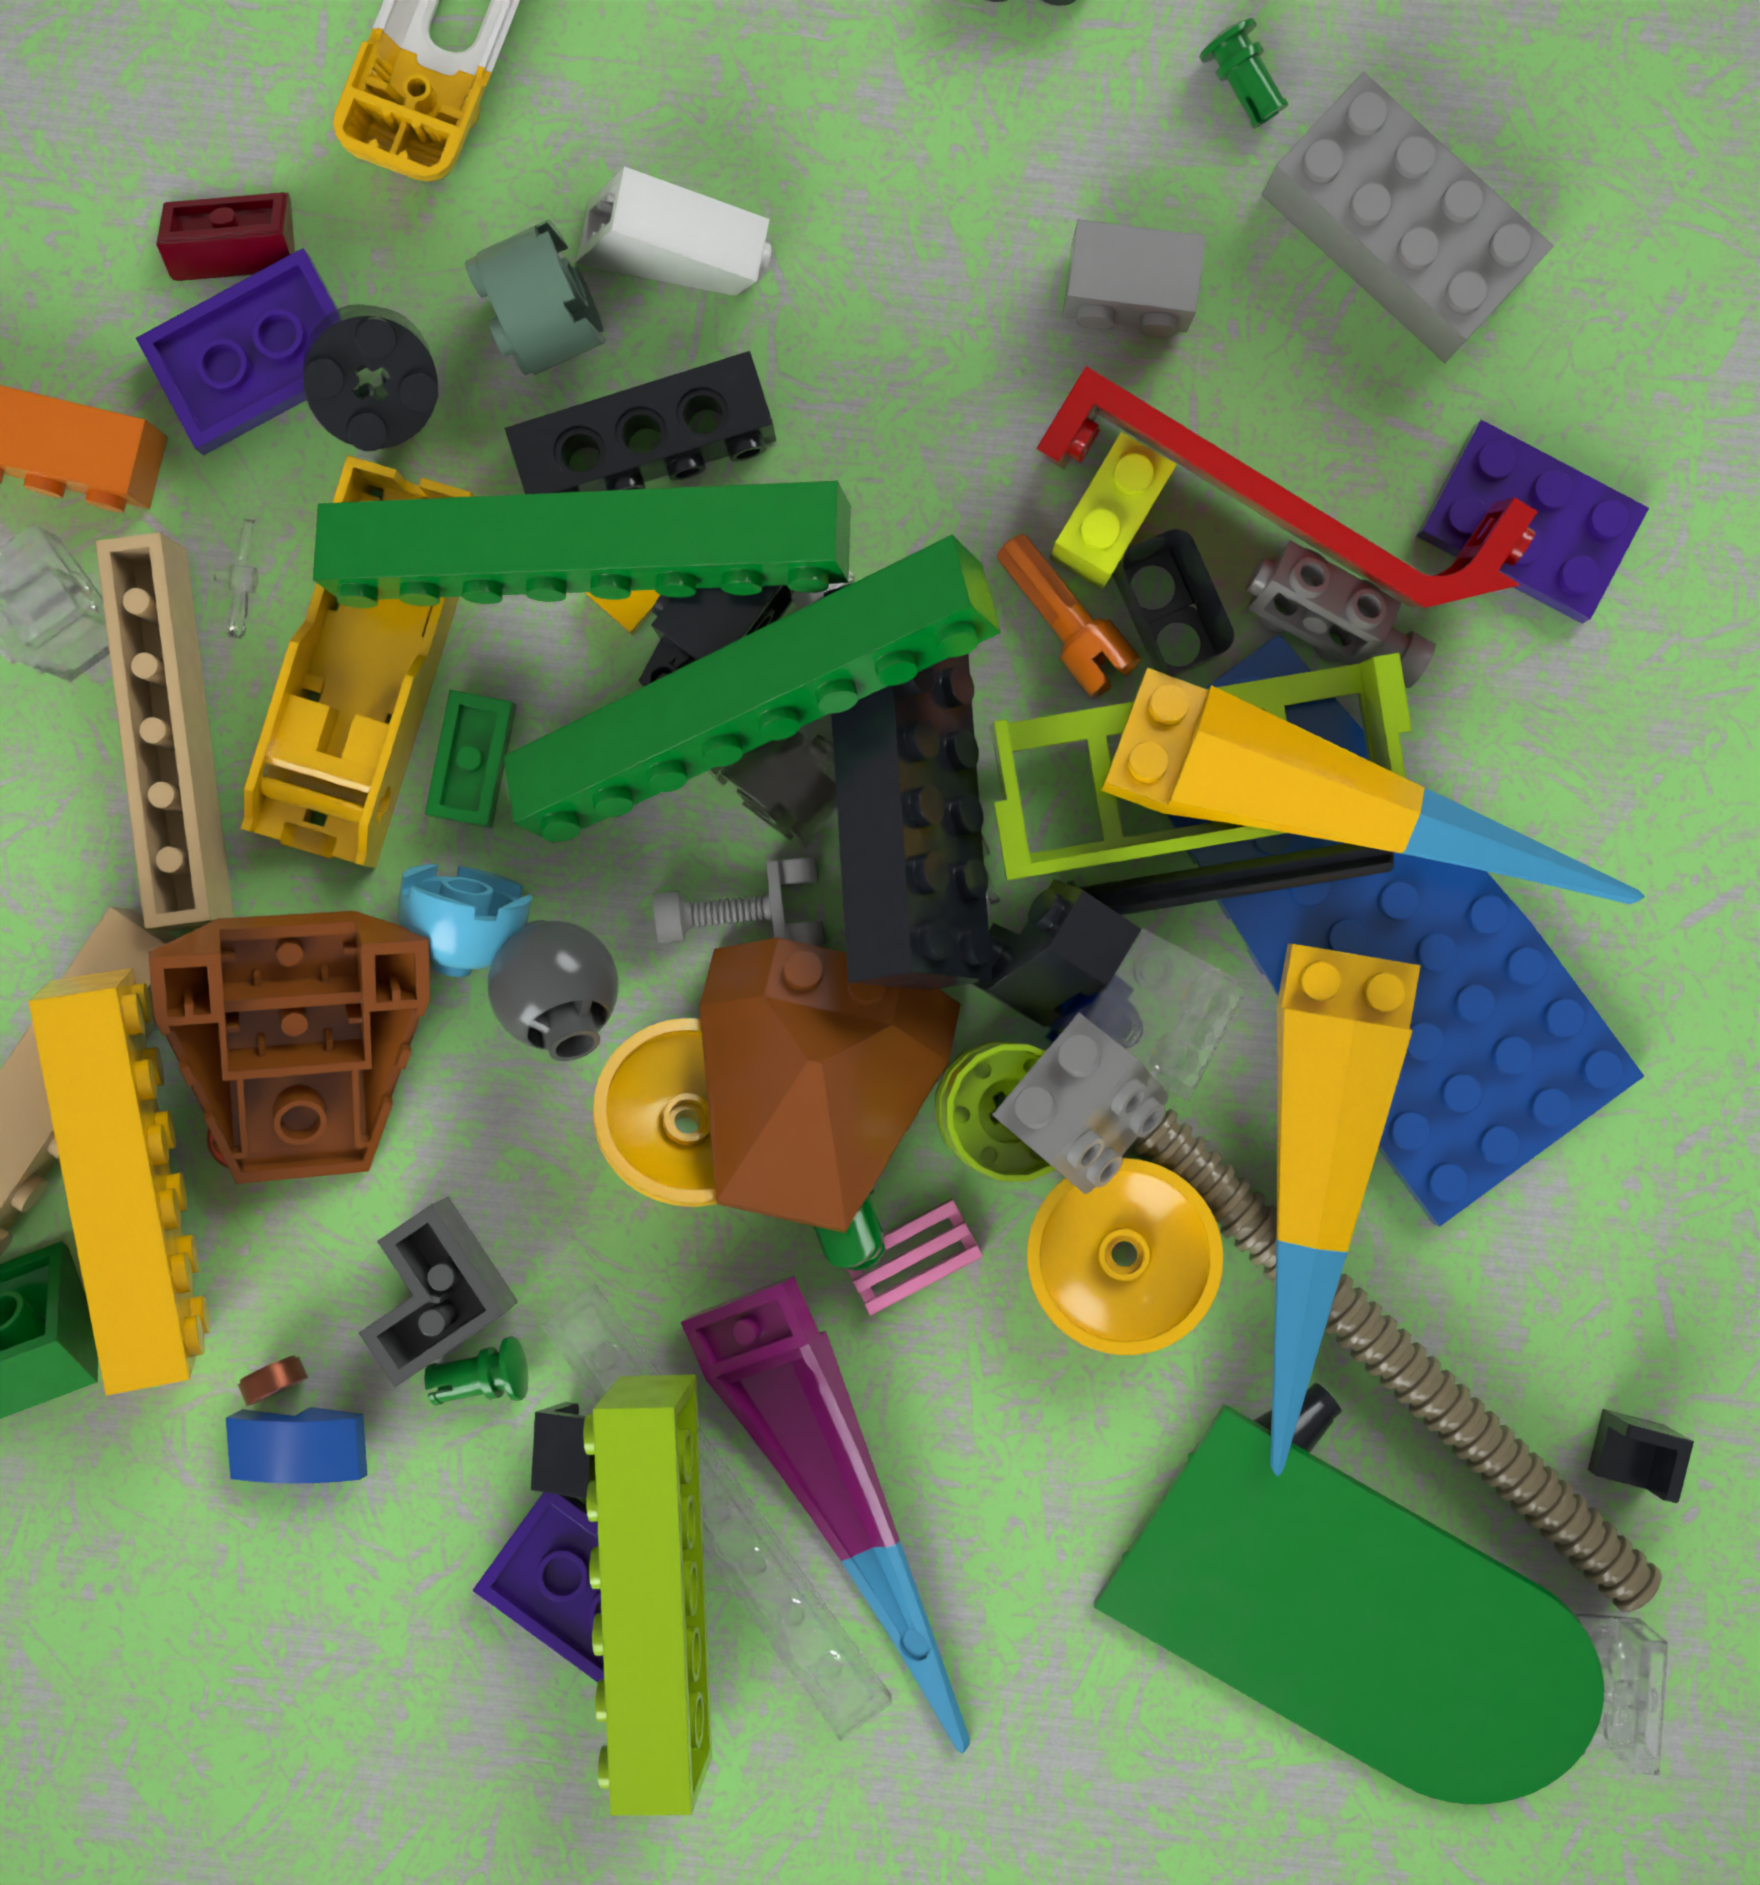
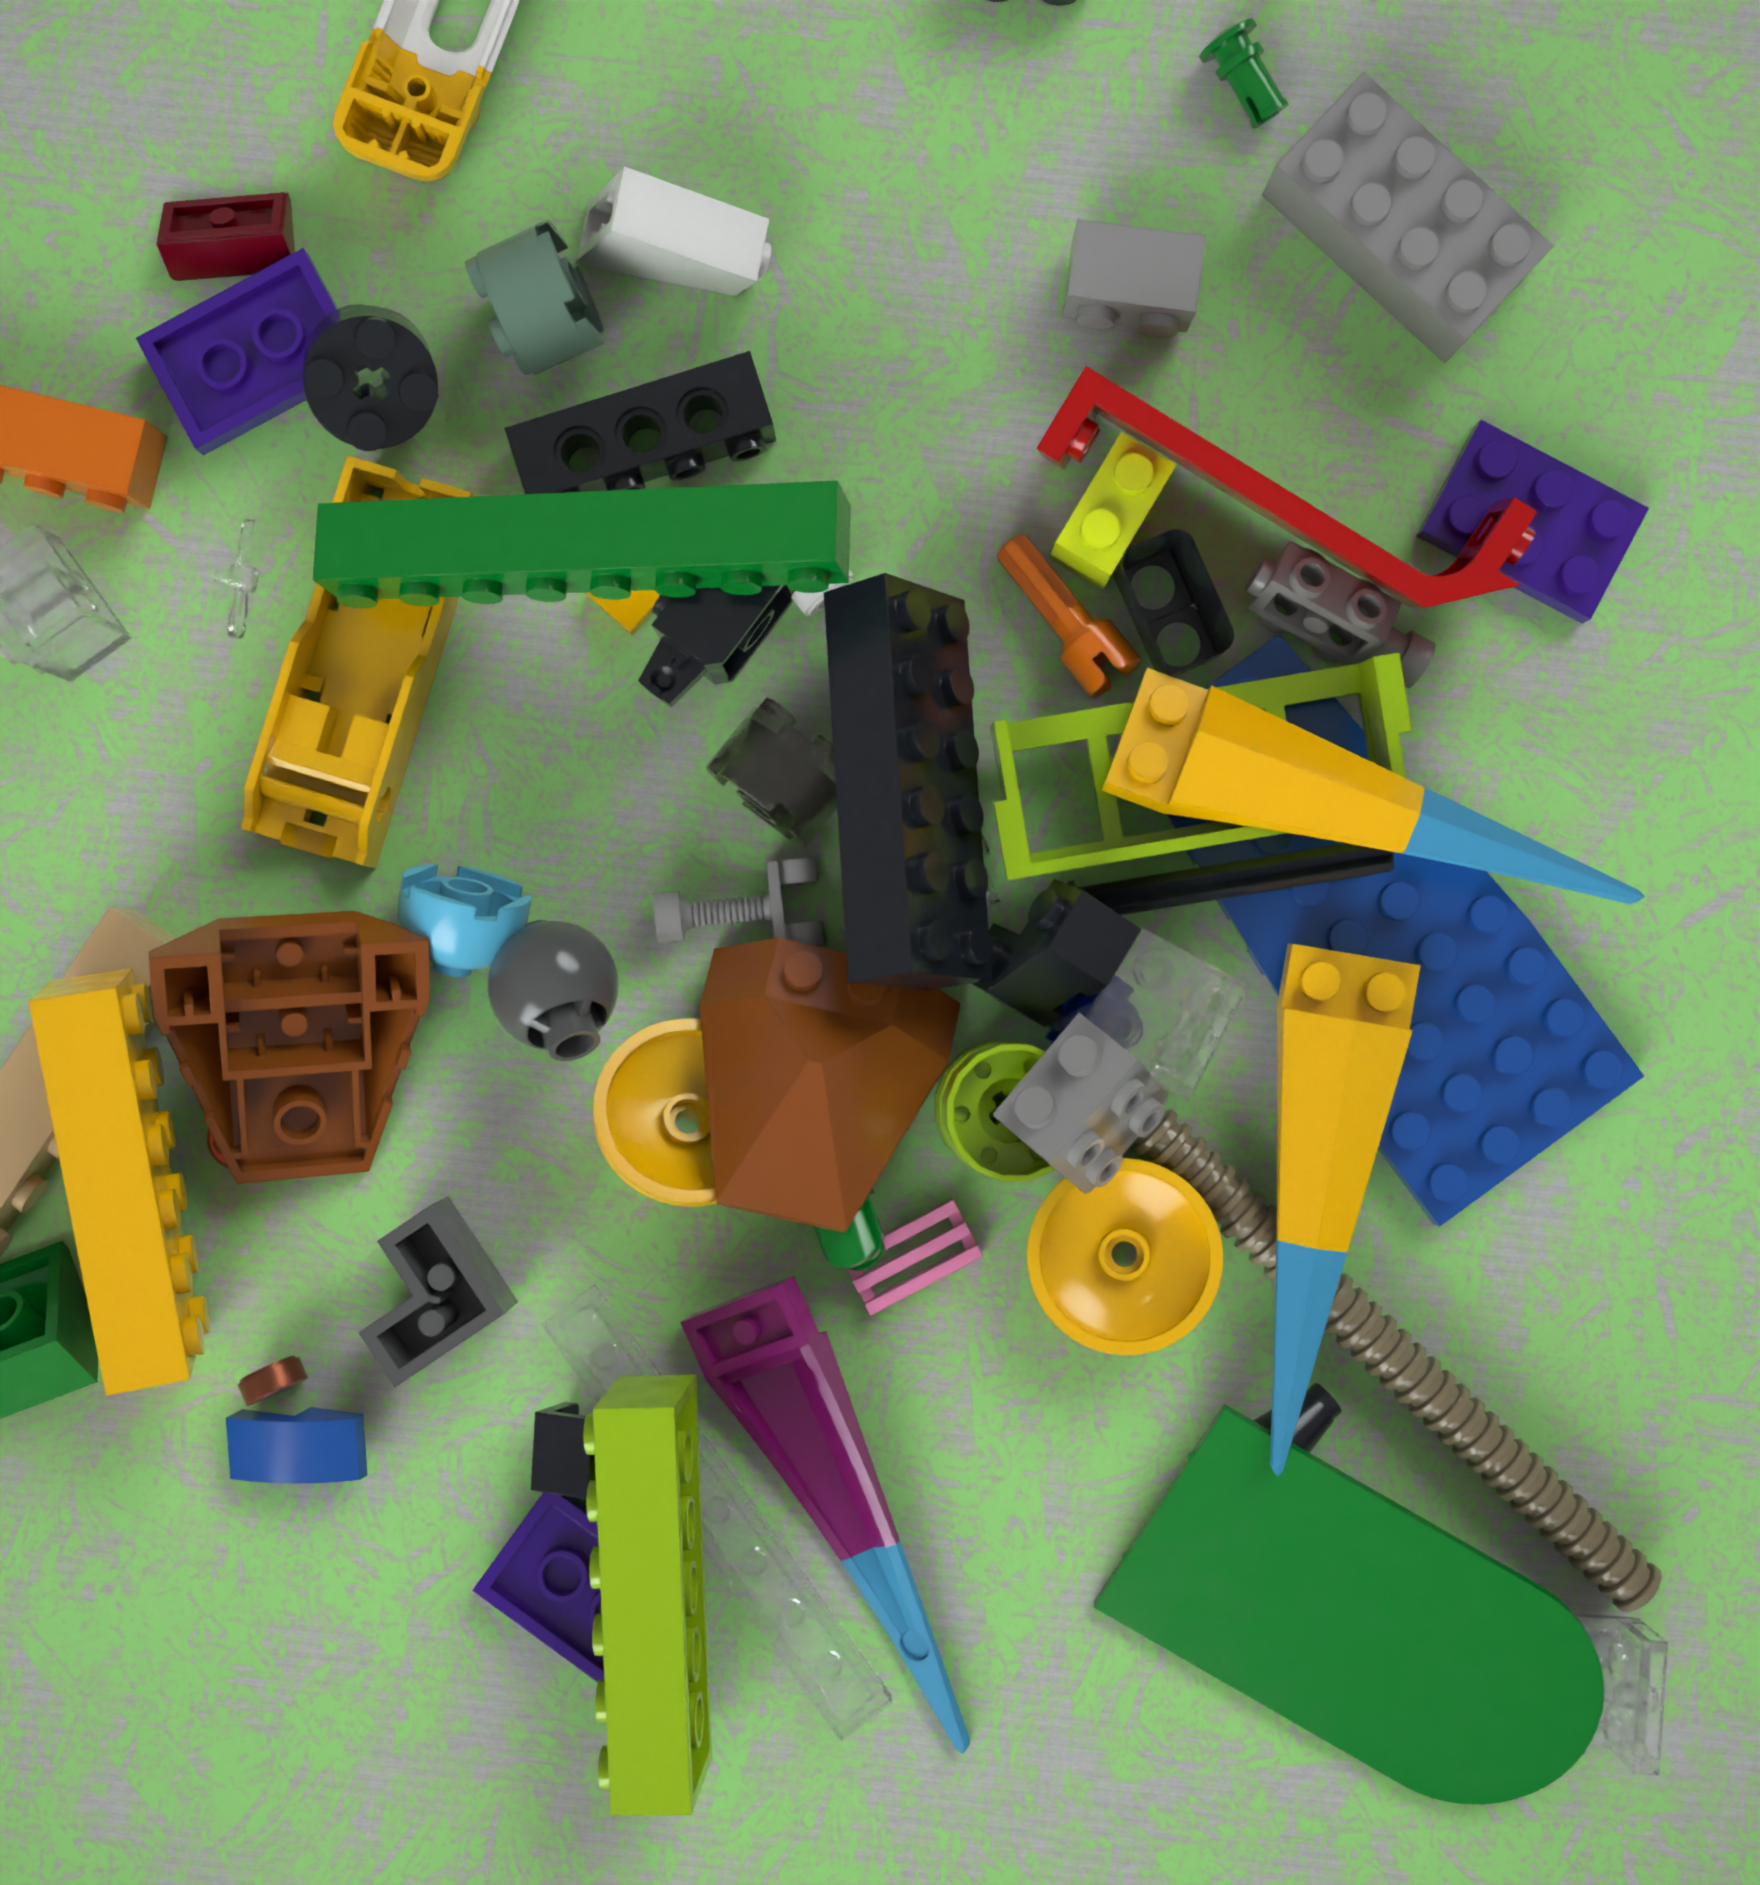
(164, 732): tan brick -> none
(470, 758): green plate -> none
(484, 1374): green pin -> none
(754, 691): green brick -> none
(1641, 1454): black panel -> none

